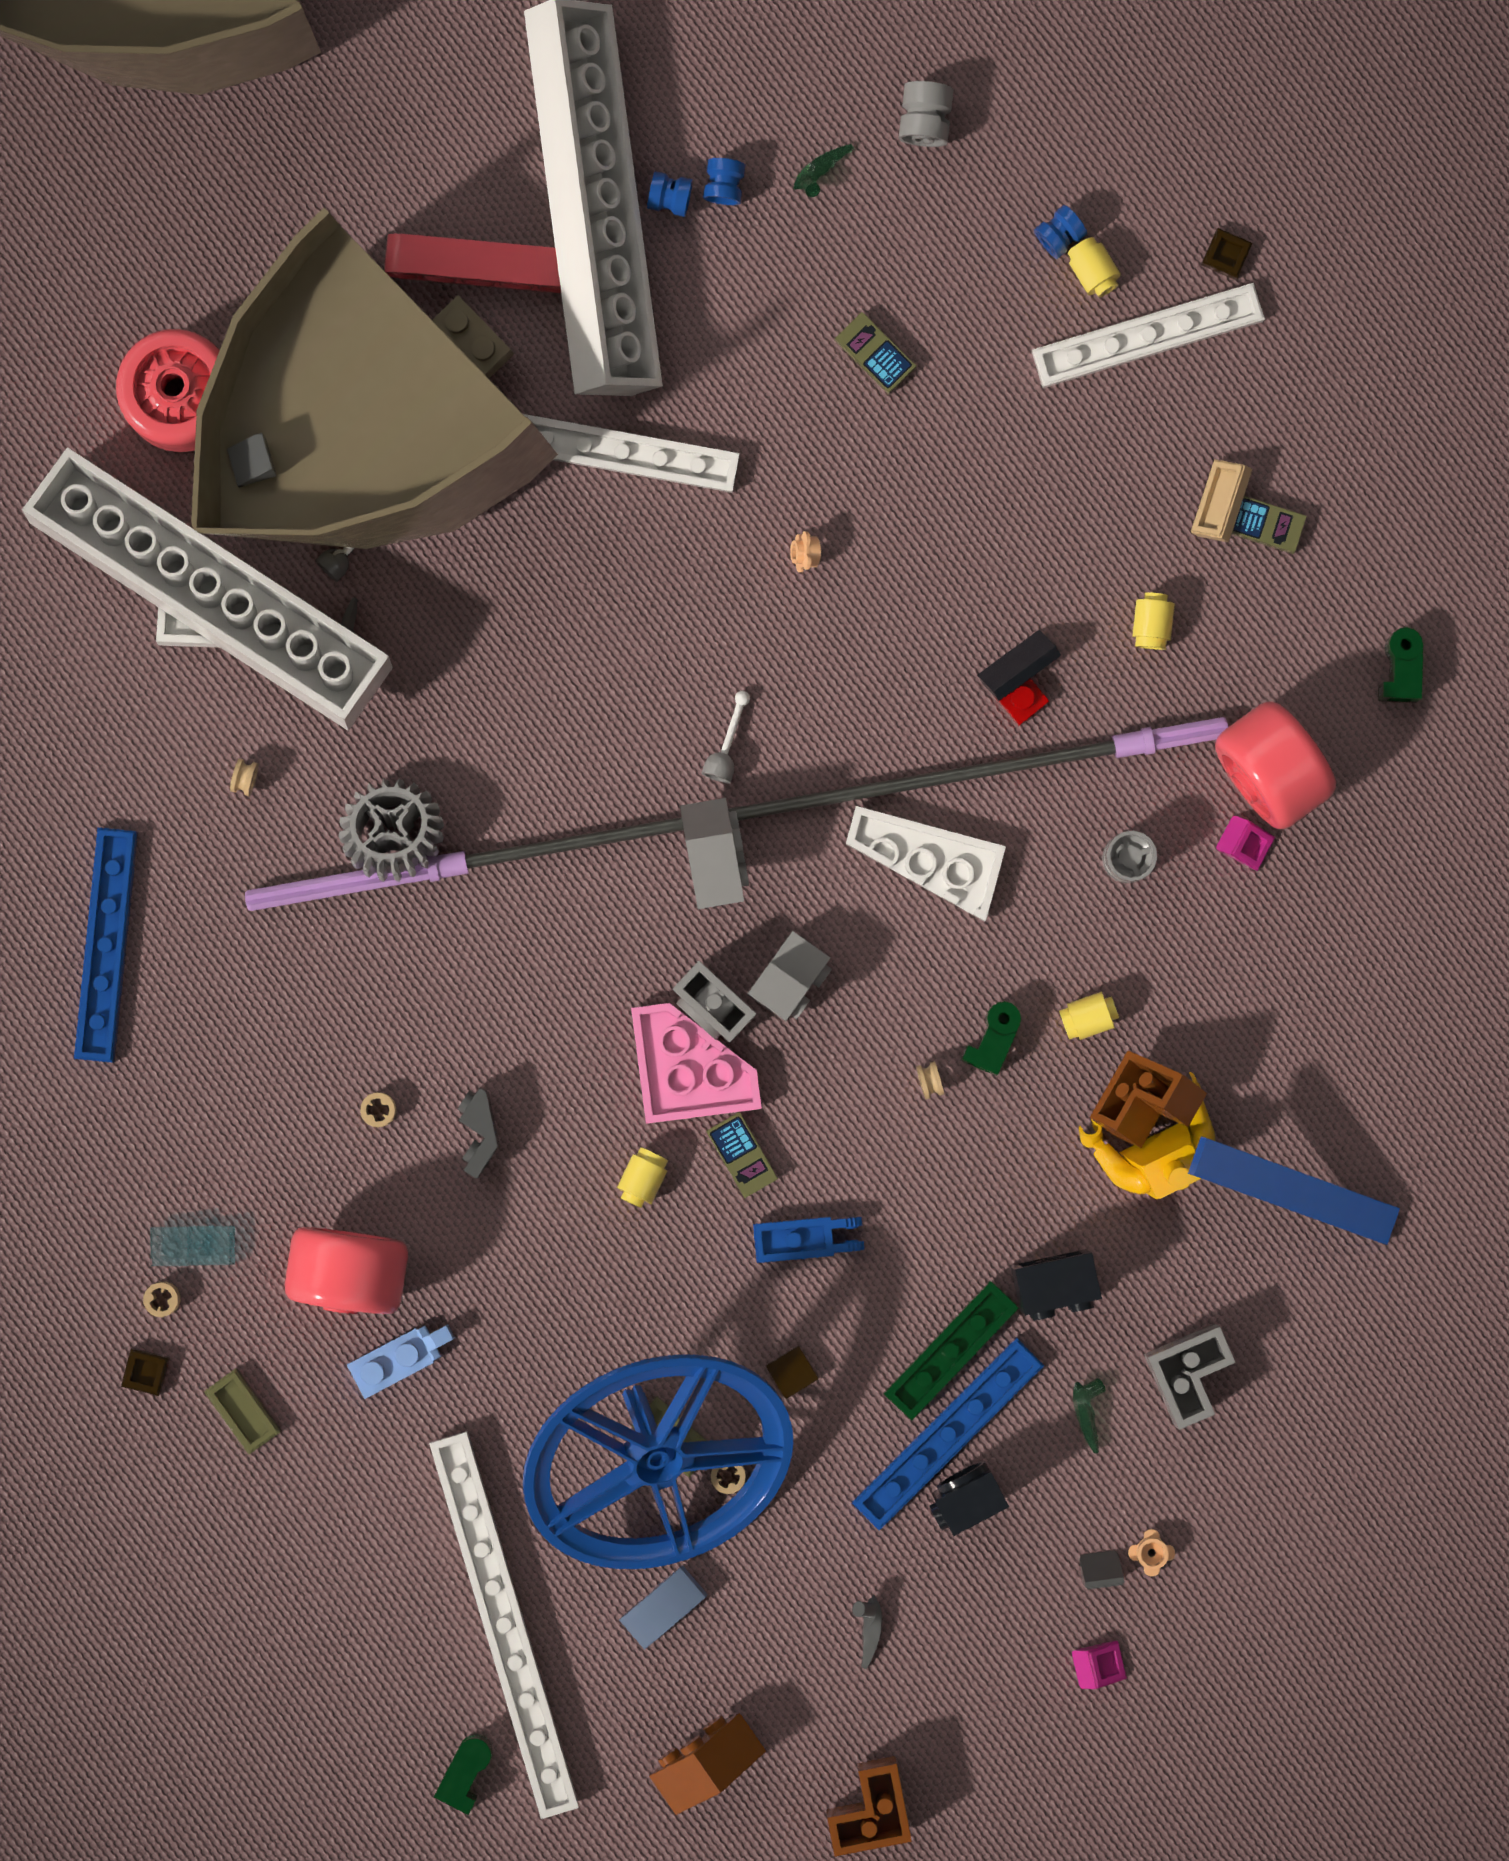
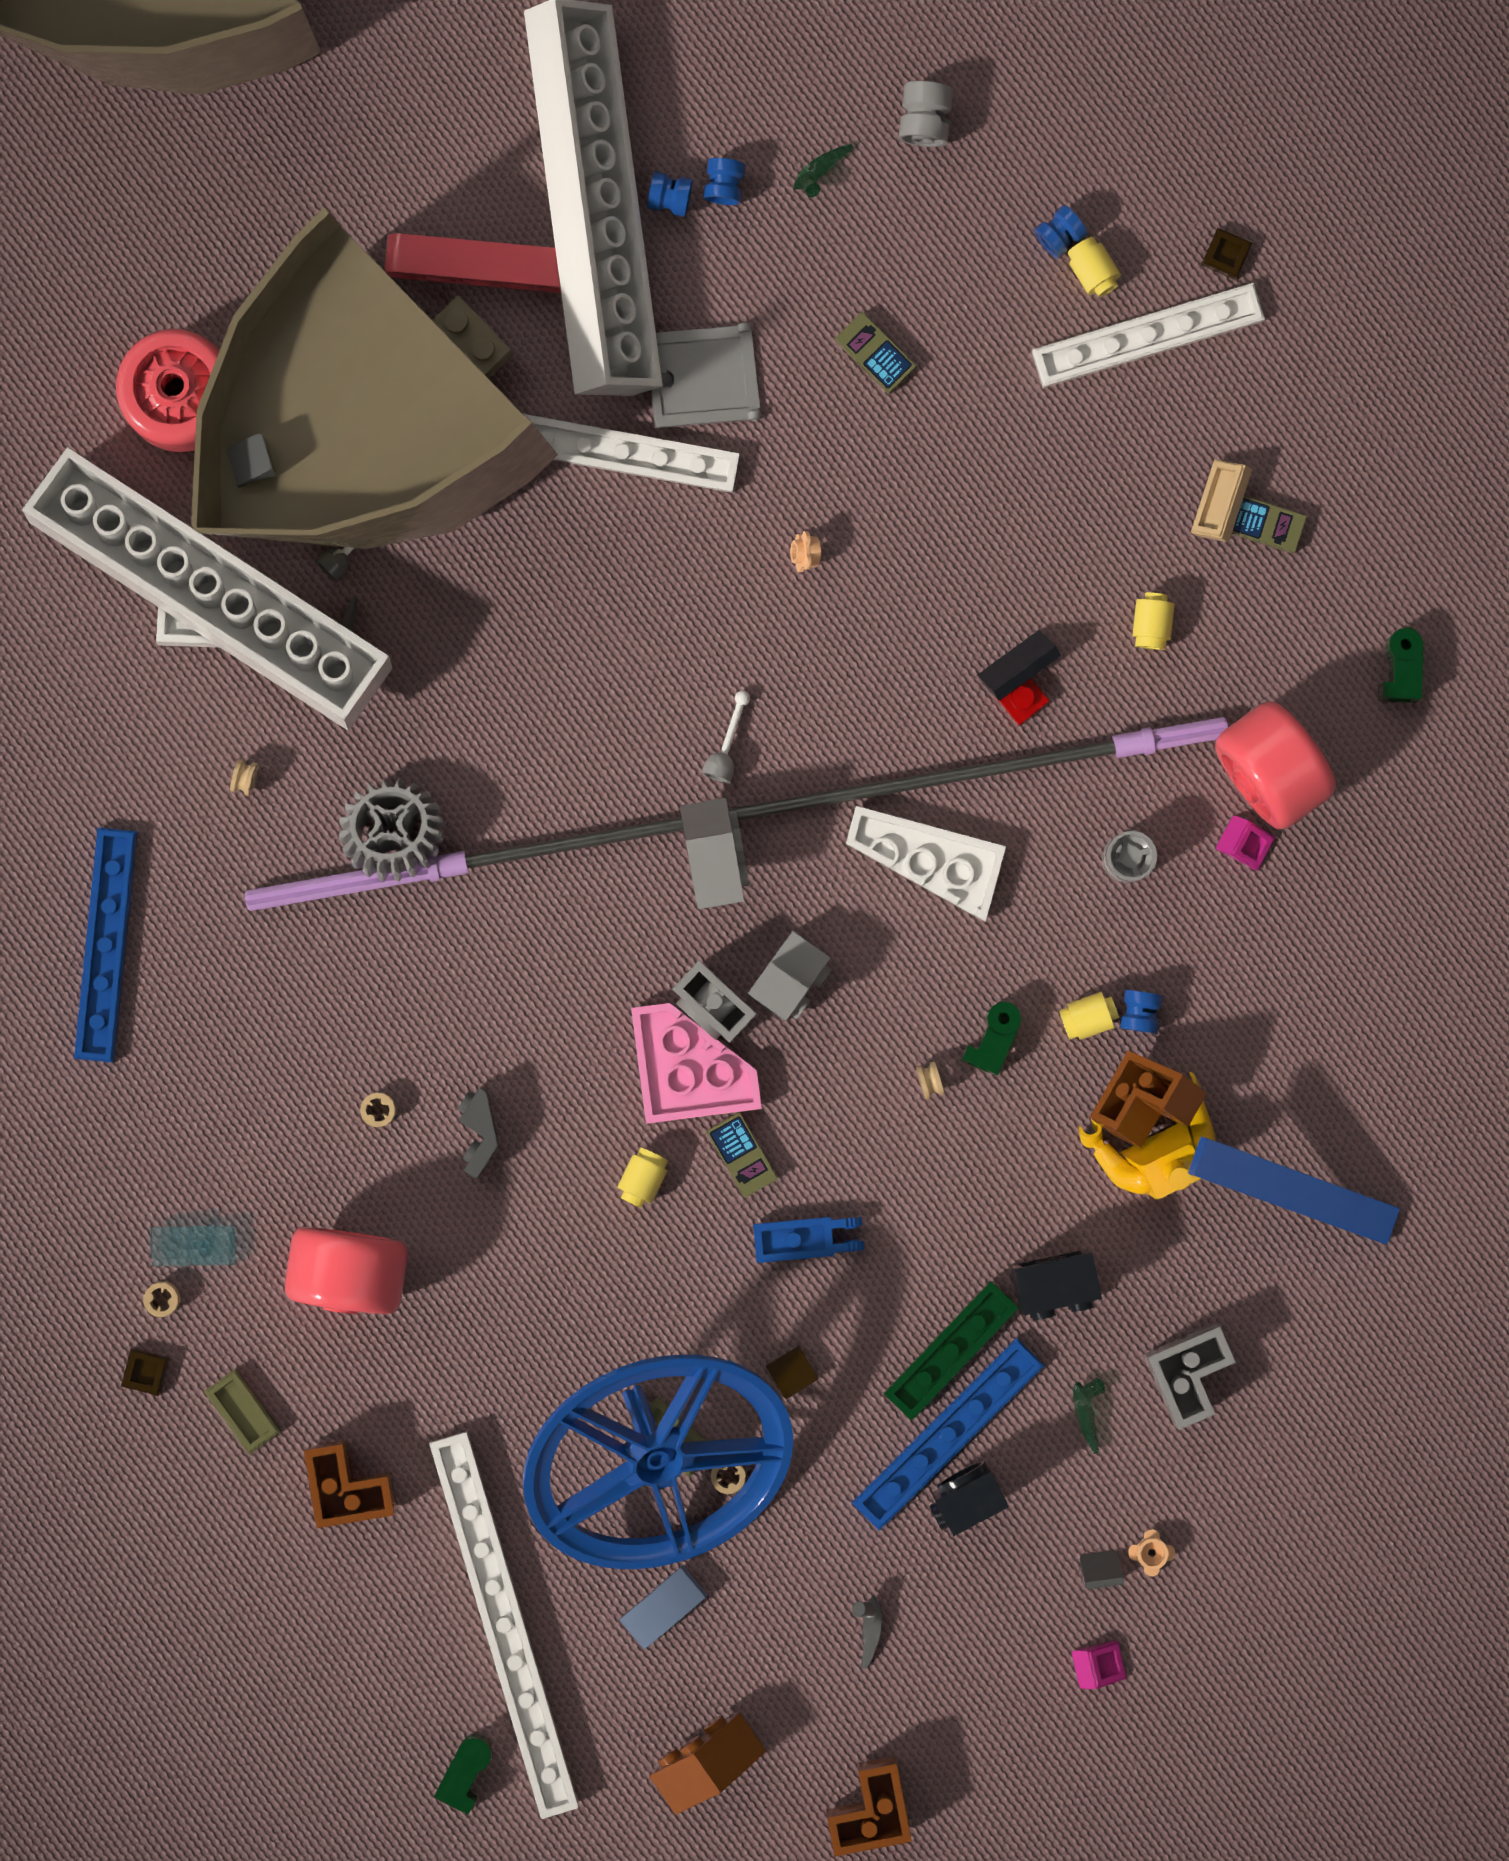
(339, 1496): none -> dark orange brick
(398, 1359): light blue hinge -> none
(710, 374): none -> light grey container
(1141, 1011): none -> blue wheel

